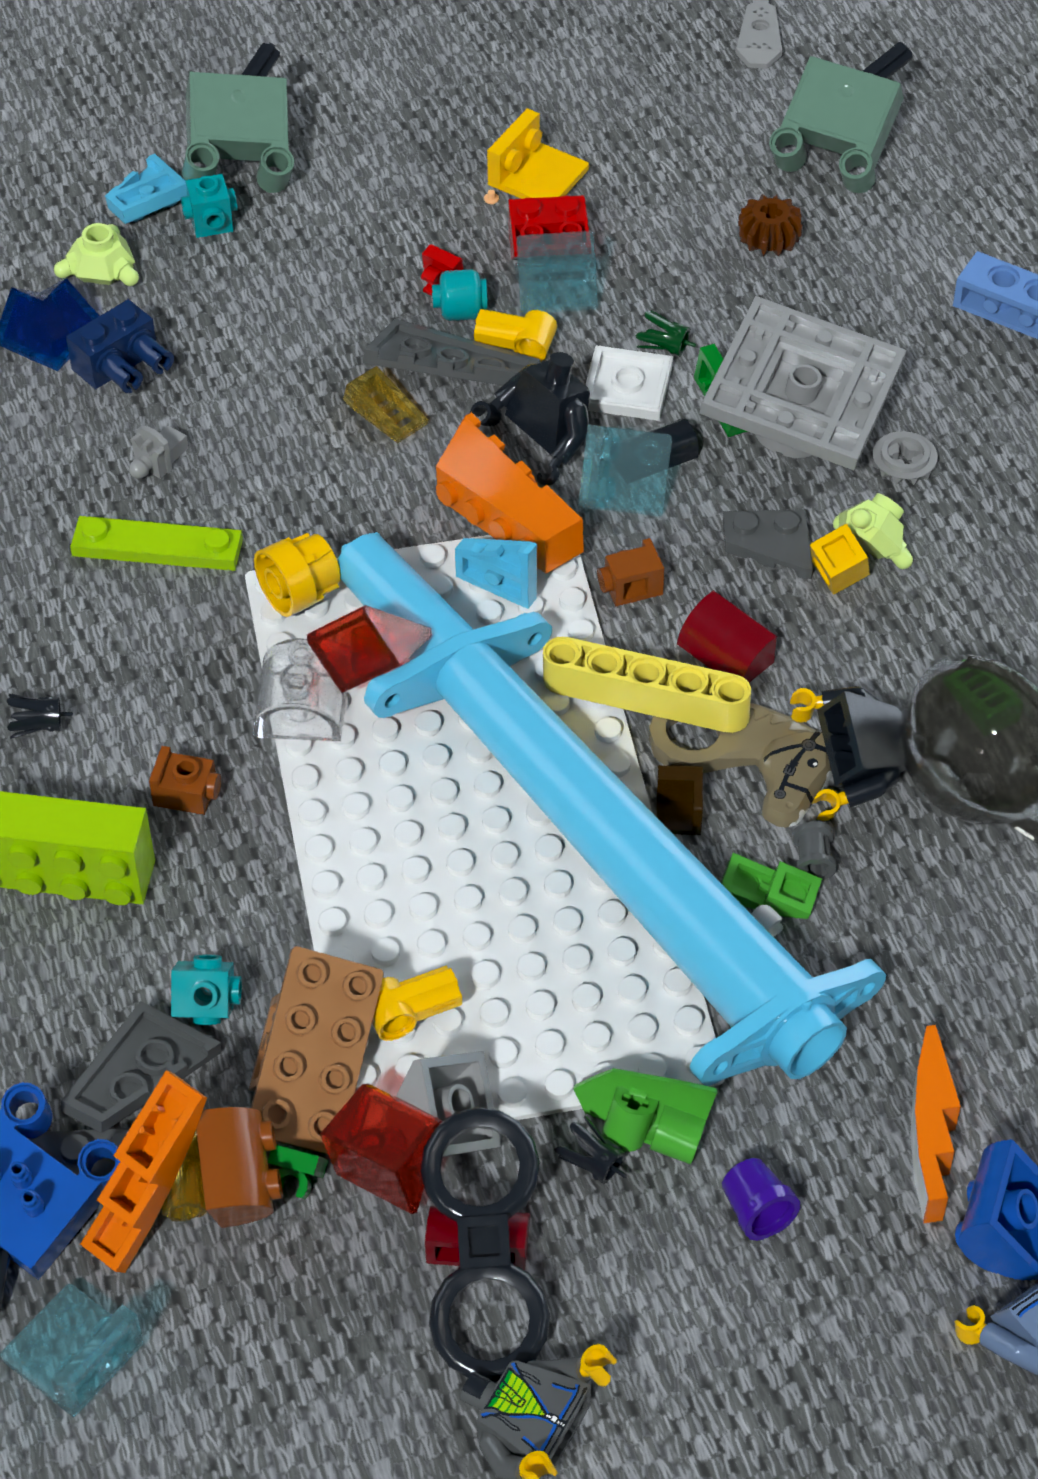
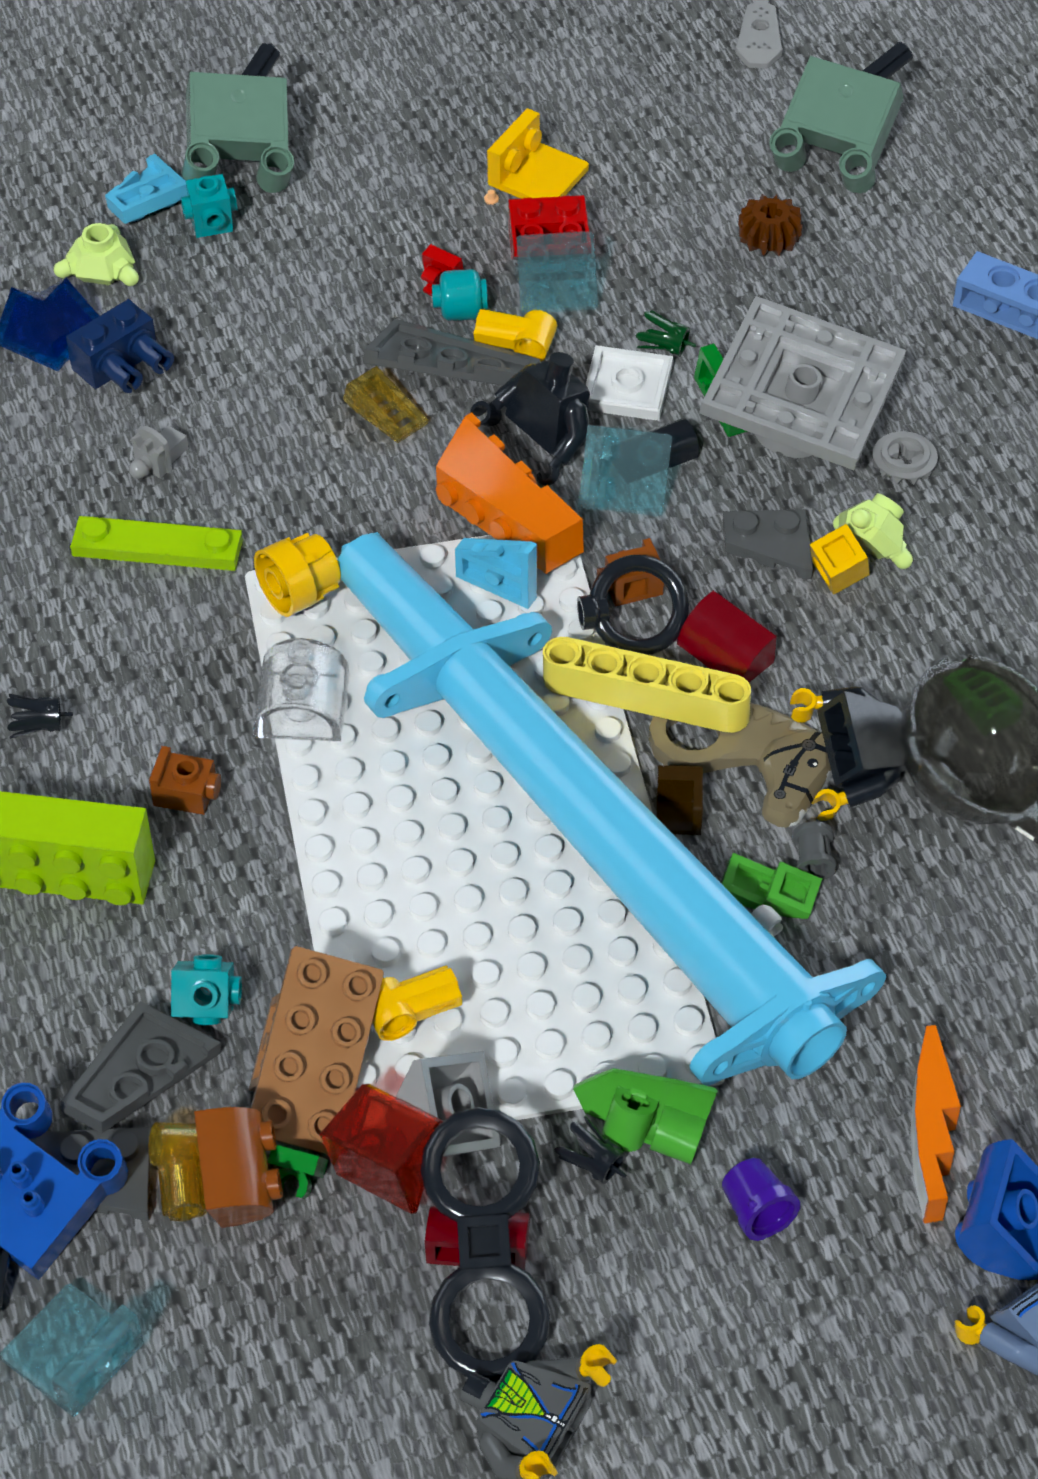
(146, 1171): orange slope -> none
(365, 645): clear red slope -> none
(594, 608): none -> black piece

